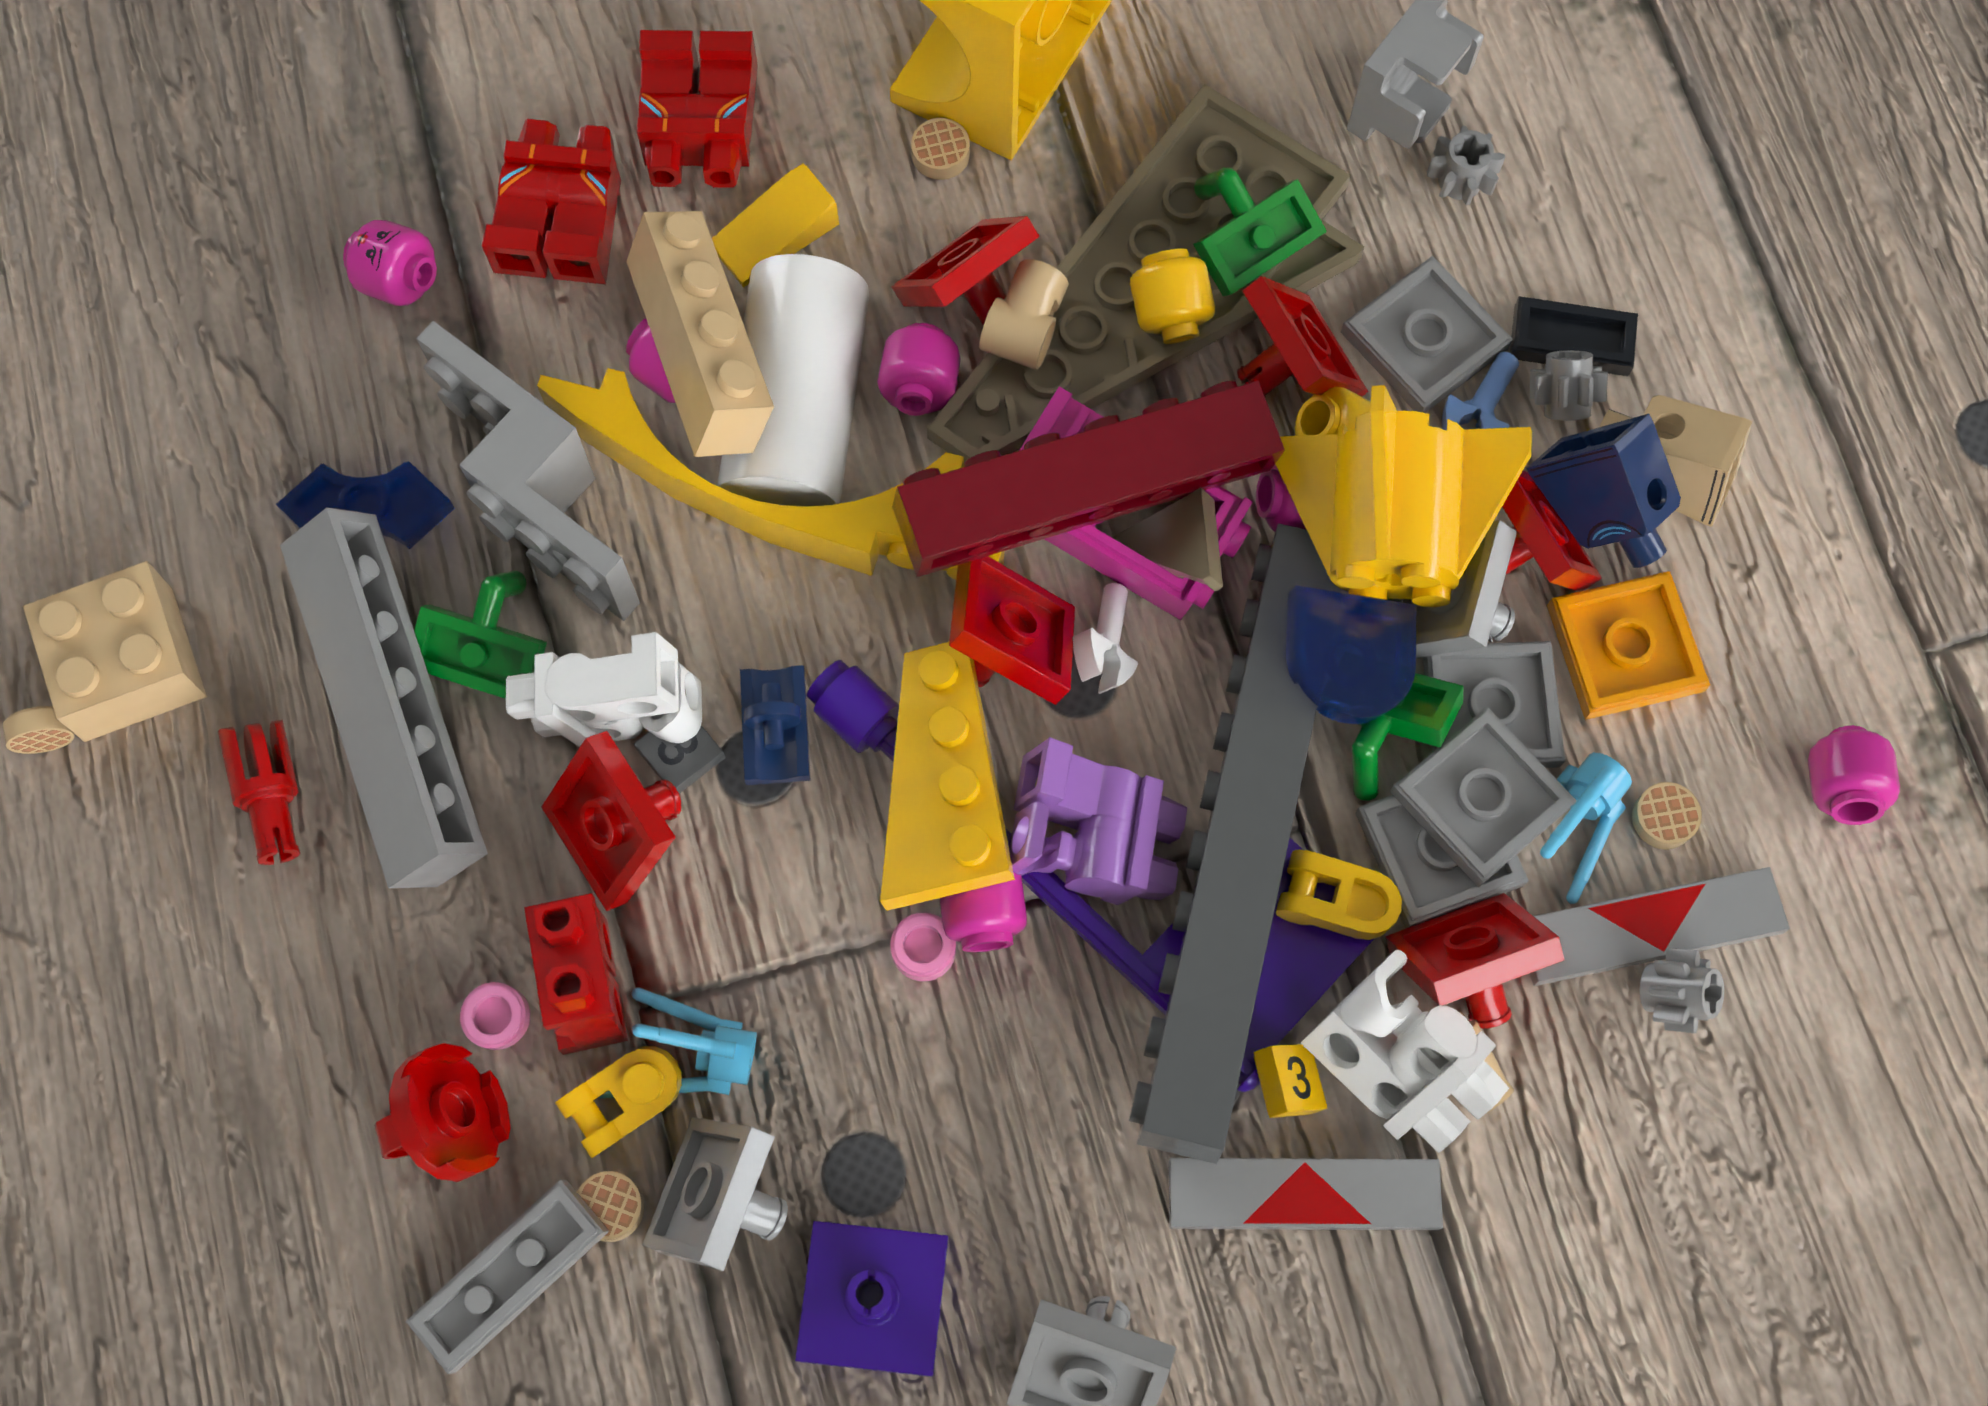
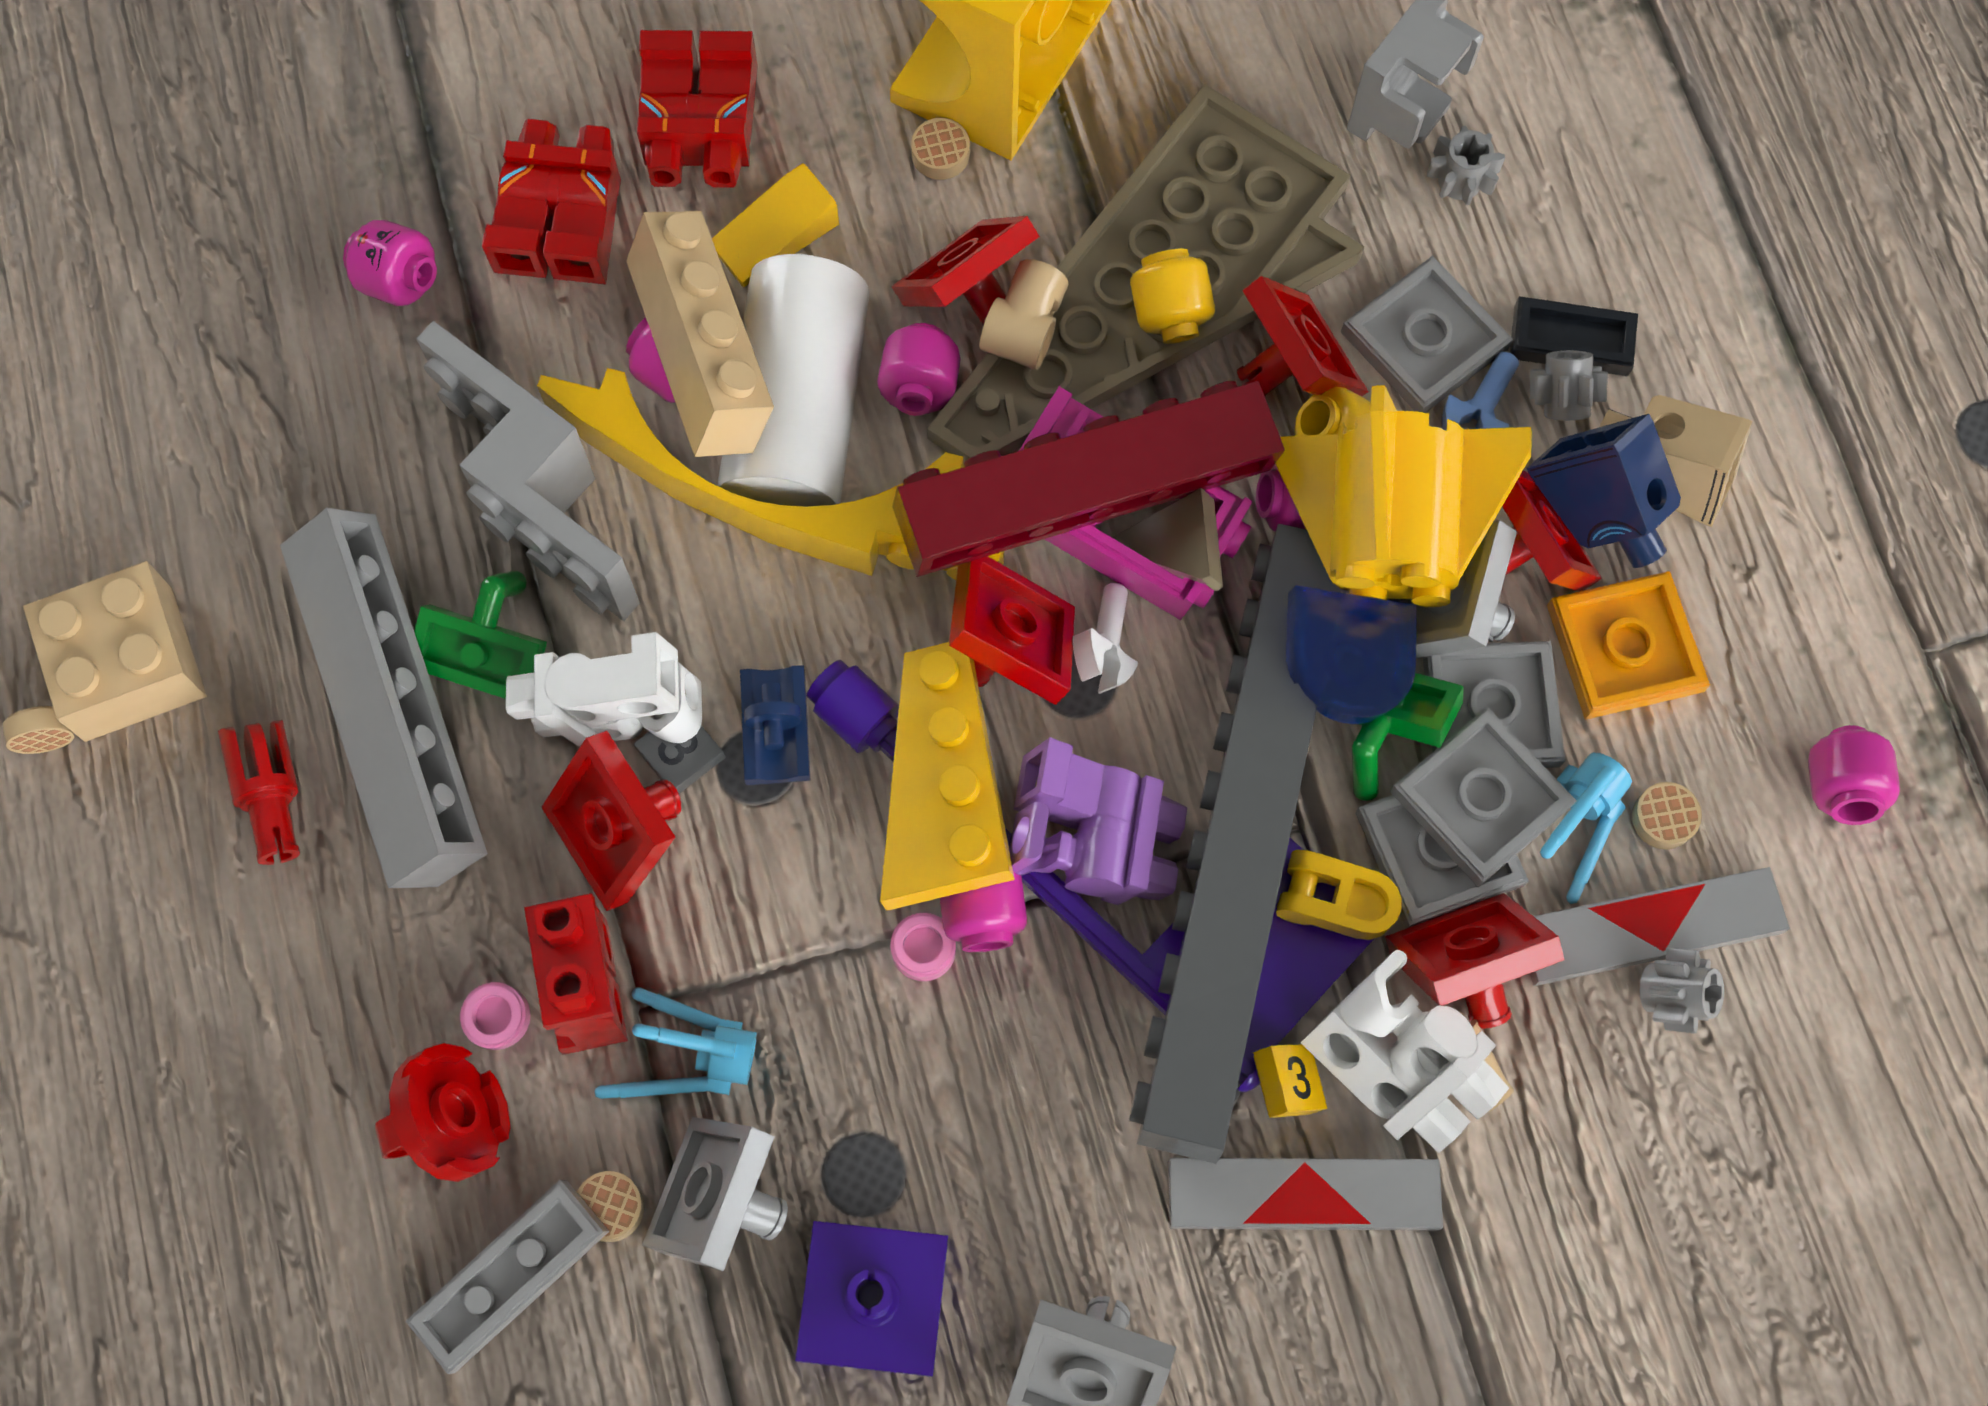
(401, 500): clear blue tile -> none
(642, 1085): yellow plate -> none
(1259, 232): green plate -> none

